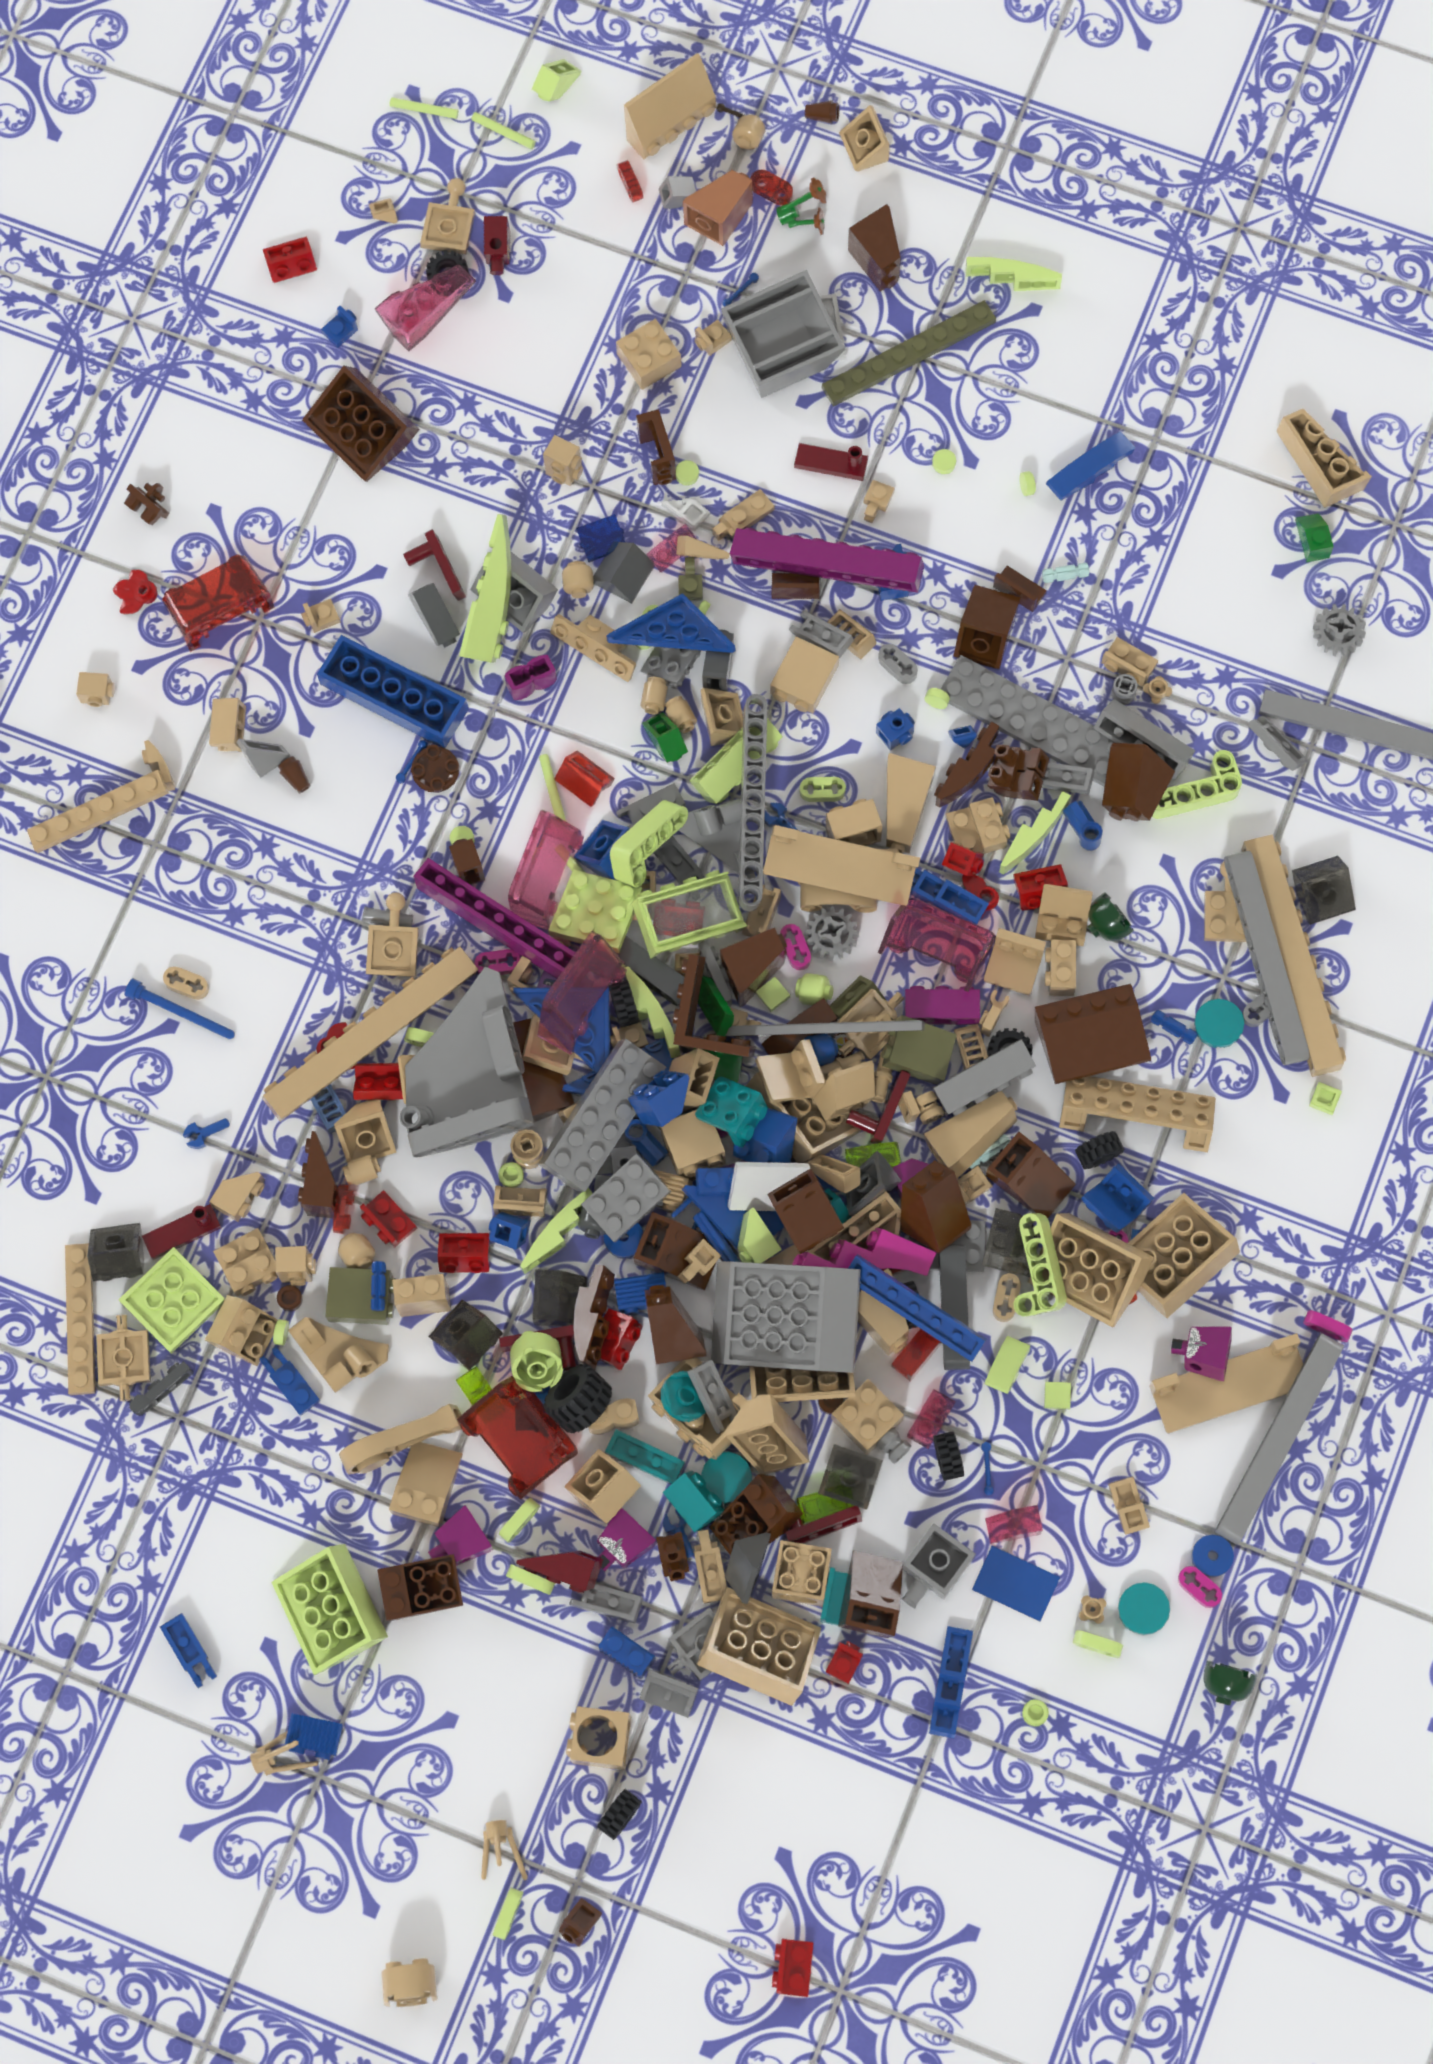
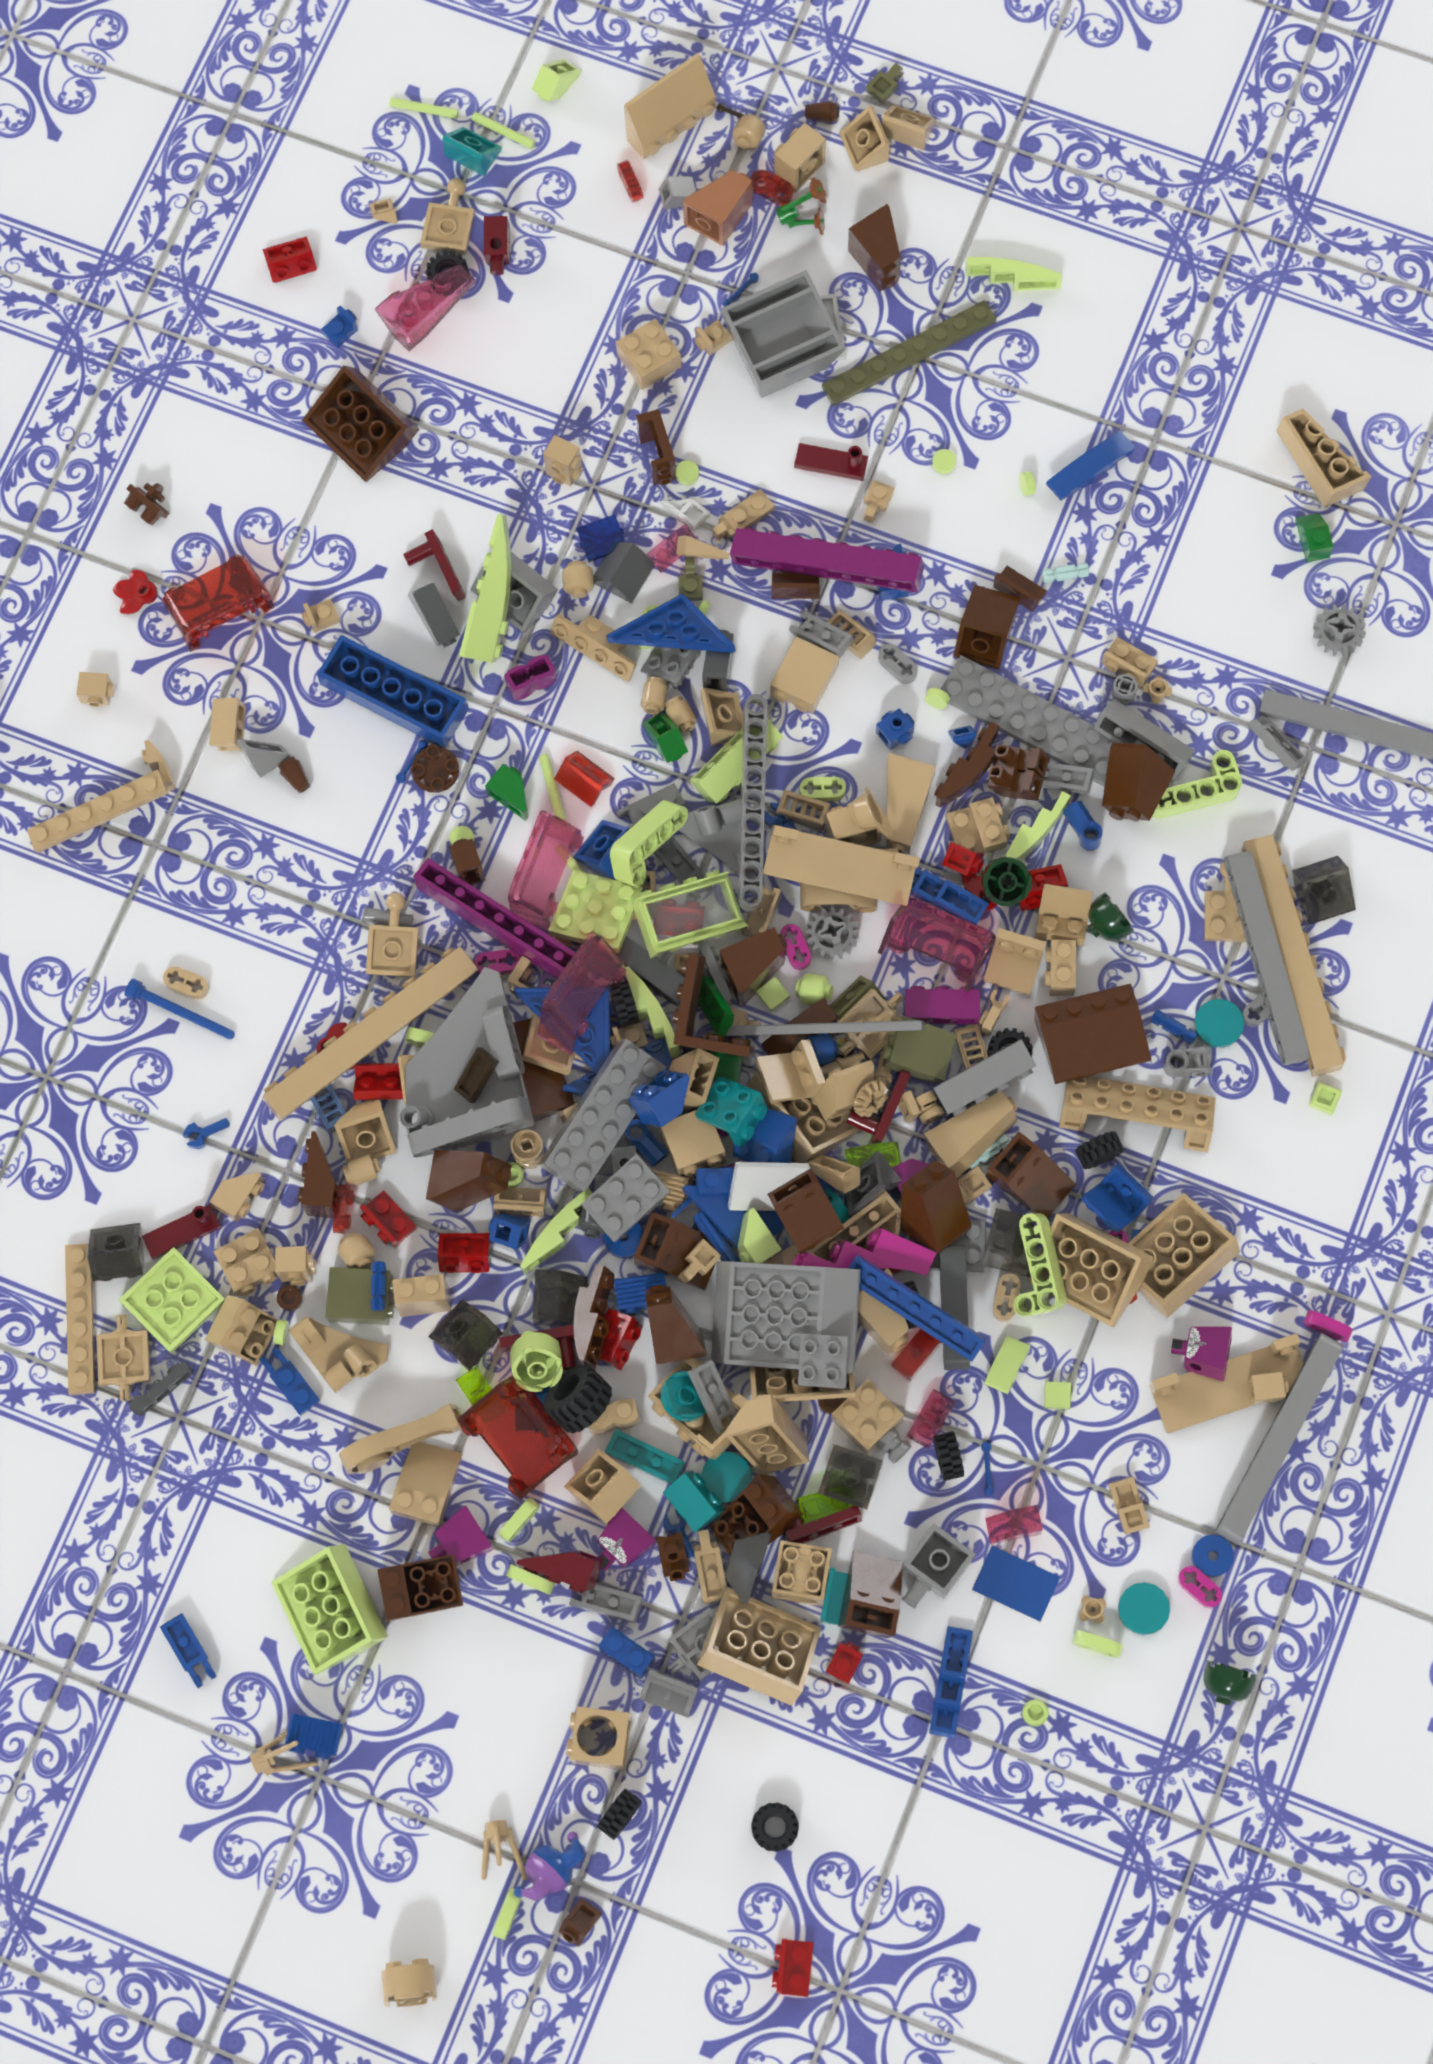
(465, 1178): none -> reddish brown slope
(470, 150): none -> teal slope
(476, 1075): none -> dark brown tile
(508, 789): none -> green slope
(550, 1869): none -> piece
(791, 1827): none -> black tyre
(800, 156): none -> tan brick
(809, 820): none -> tan slope
(823, 1361): none -> light grey hinge
(865, 1104): none -> tan gear
(868, 814): none -> tan piece
(883, 84): none -> olive plate
(907, 126): none -> tan slope
(1006, 881): none -> dark green cylinder
(1193, 1061): none -> light grey piece
(1268, 1388): none -> tan brick

